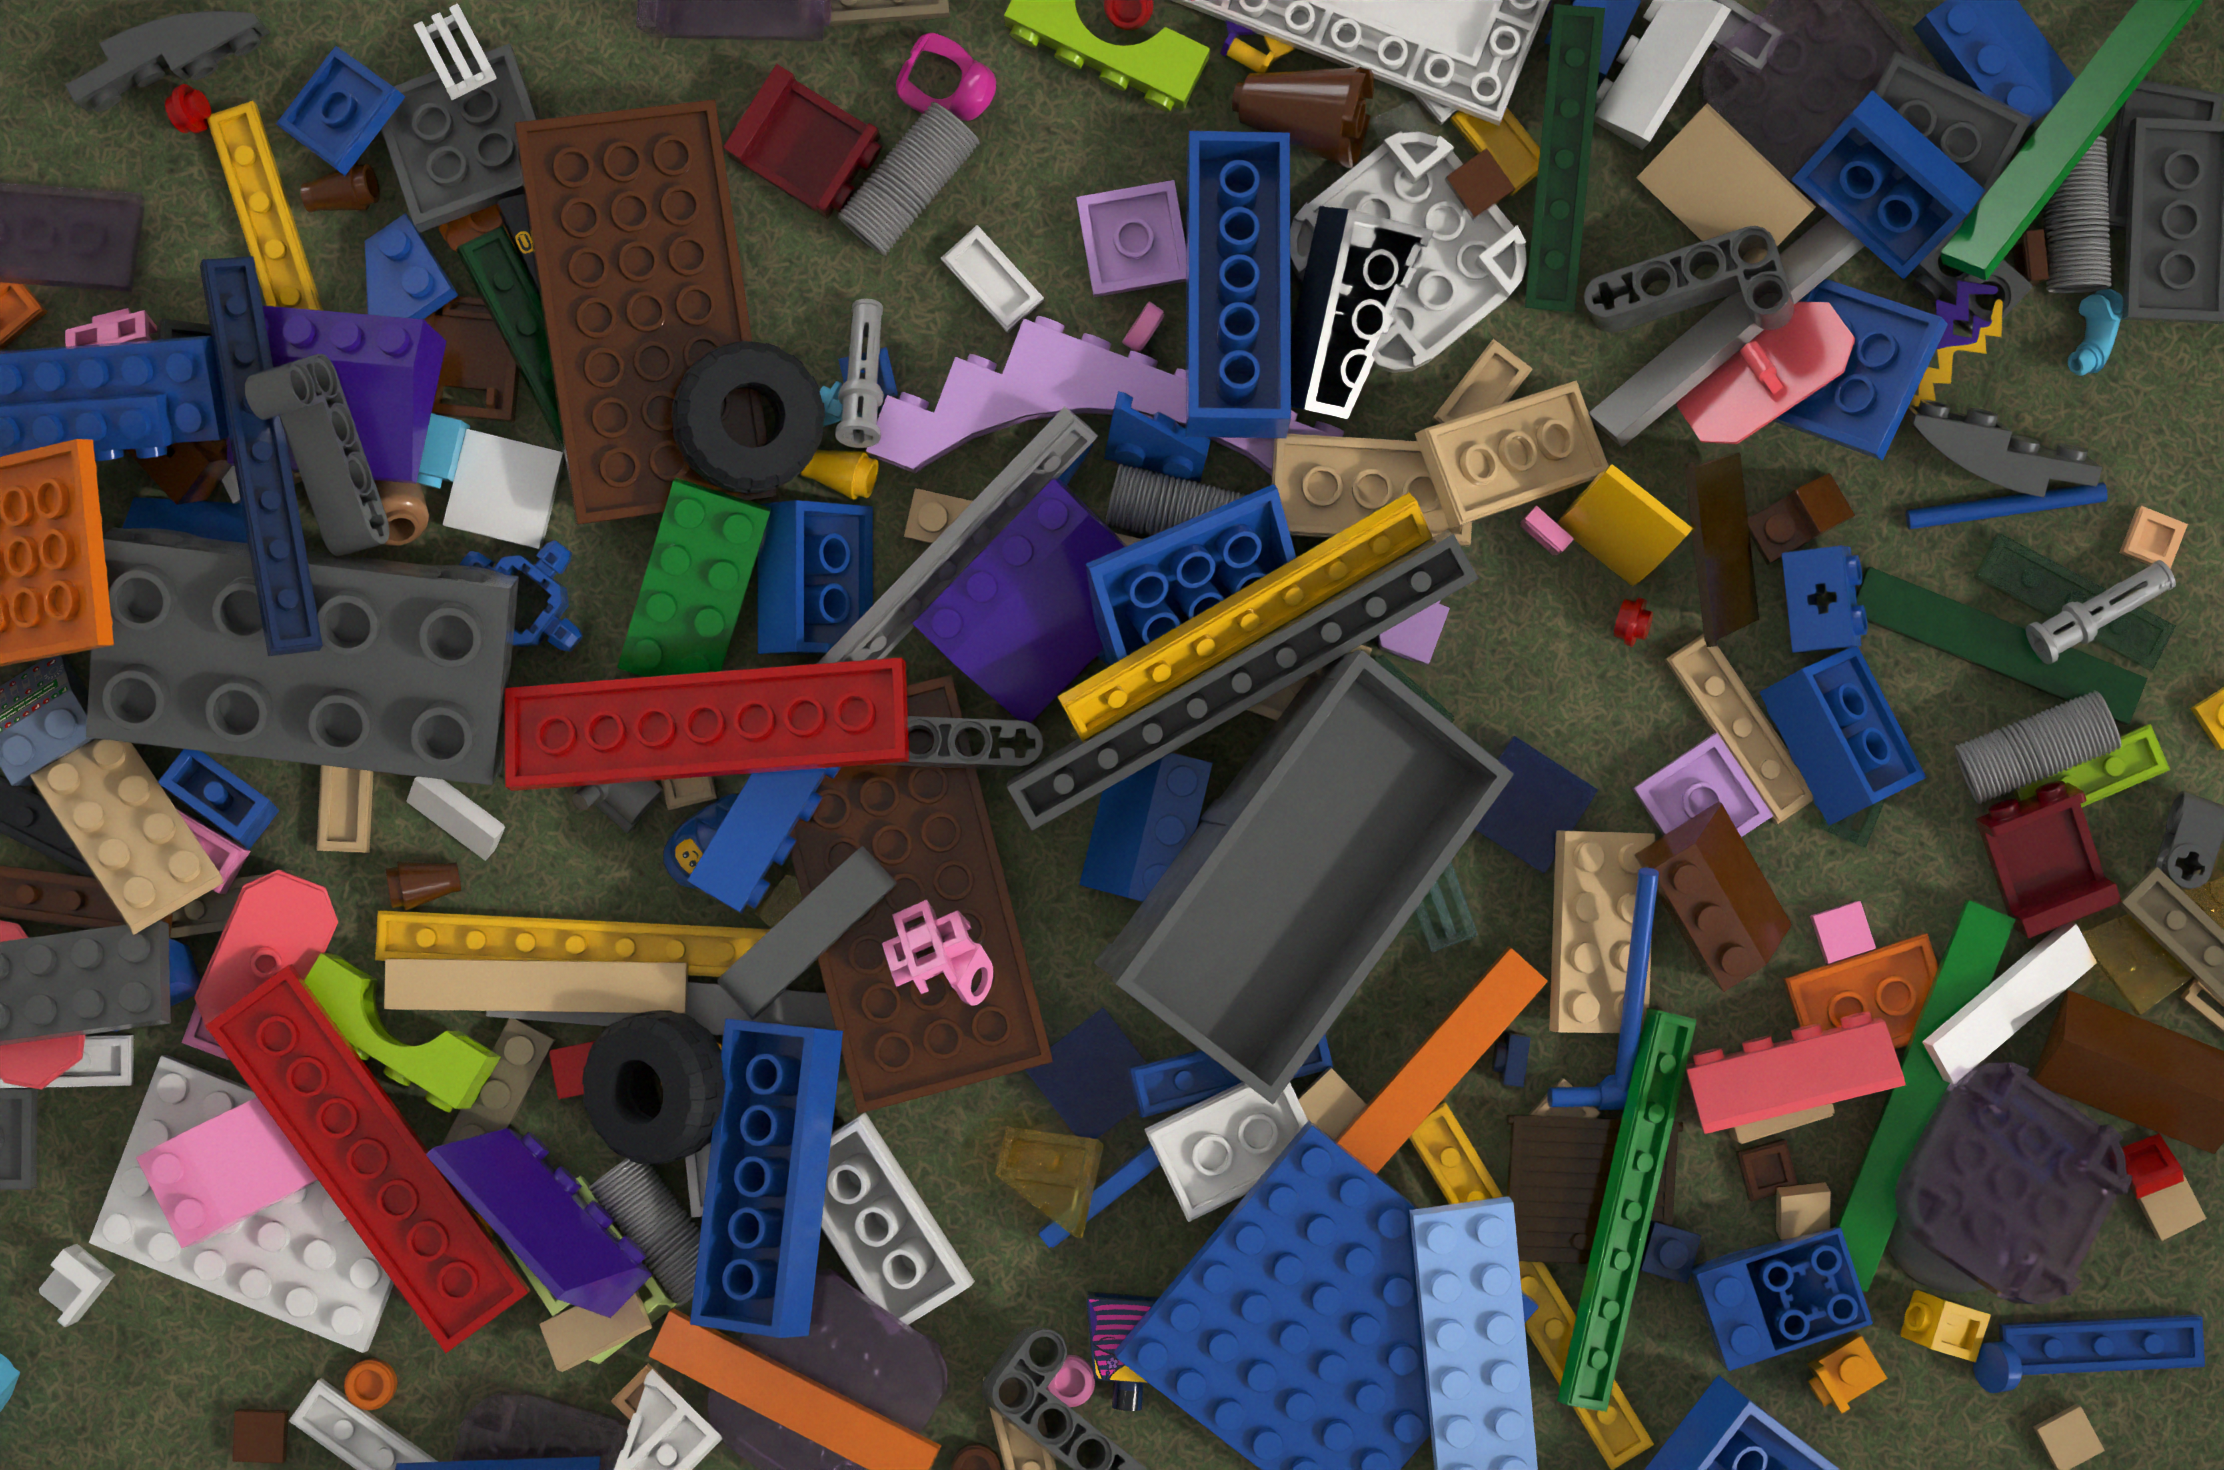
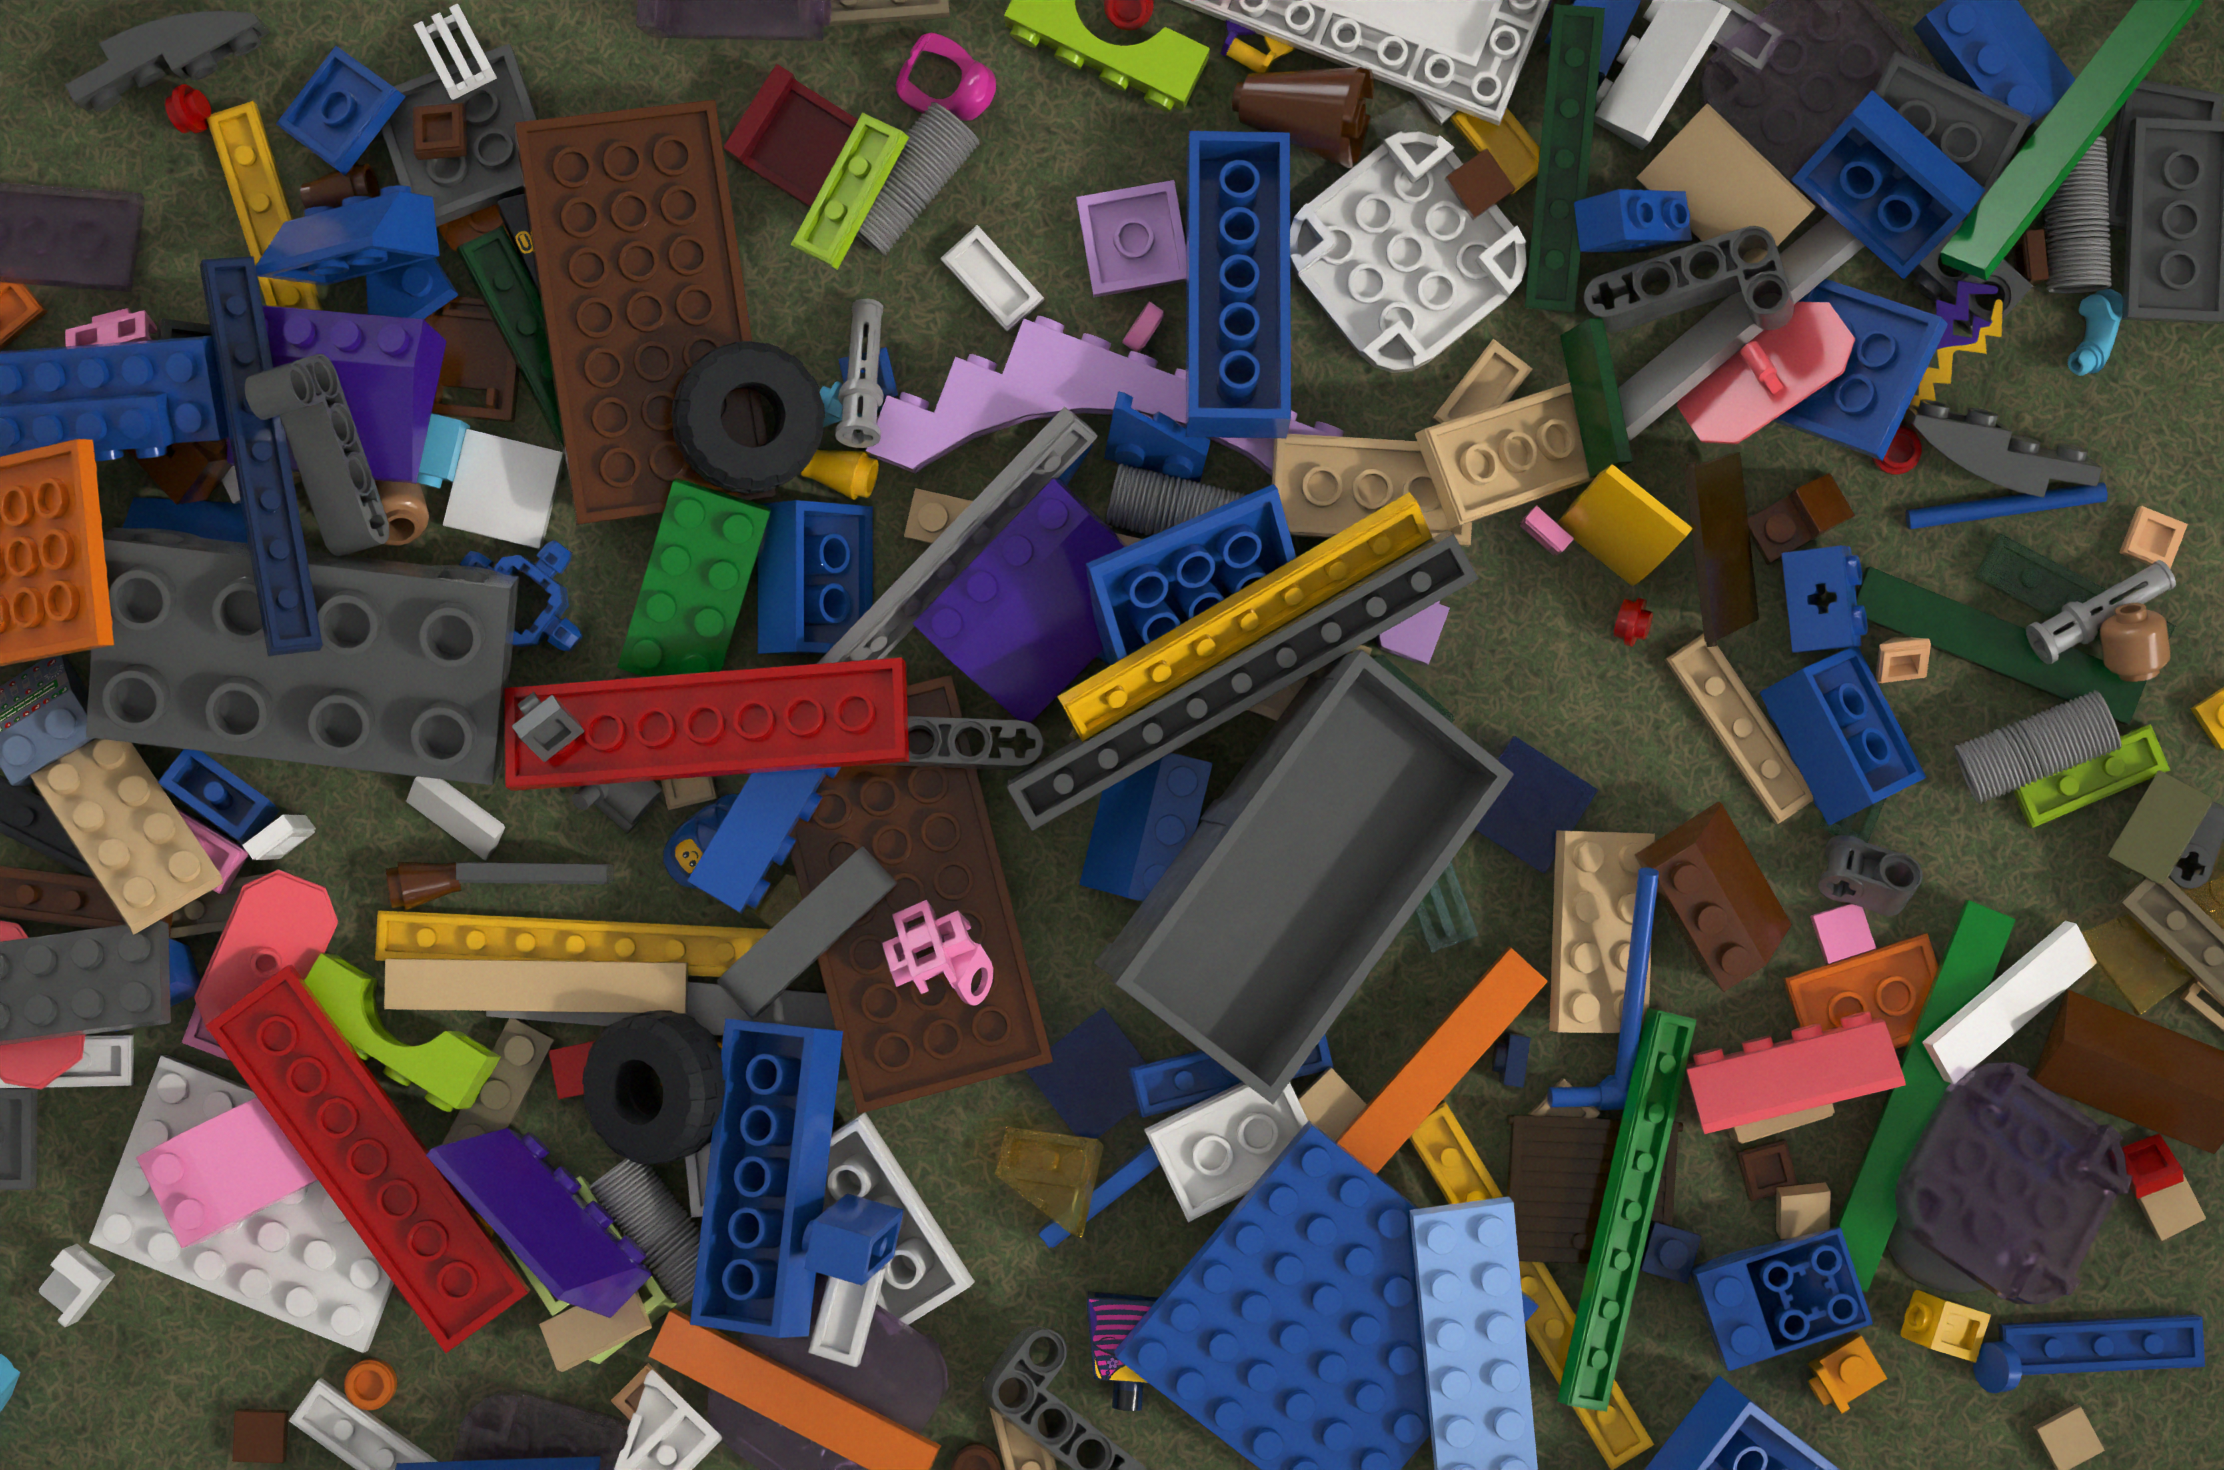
(279, 837): none -> white tile
(344, 809): tan tile -> none
(353, 239): none -> blue slope
(439, 131): none -> reddish brown tile
(534, 873): none -> dark grey tile
(546, 725): none -> dark grey tile
(845, 1319): none -> white tile
(850, 190): none -> lime tile
(852, 1239): none -> blue brick
(1073, 1381): bright pink tile -> none
(1347, 303): black wedge -> none
(1596, 396): none -> dark green tile
(1632, 221): none -> blue brick
(1697, 782): lavender plate -> none
(1869, 876): none -> dark grey piece
(1902, 453): none -> red plate
(1902, 659): none -> light nougat slope
(2045, 859): dark red panel -> none
(2135, 642): none -> medium nougat head
(2160, 829): none -> olive panel

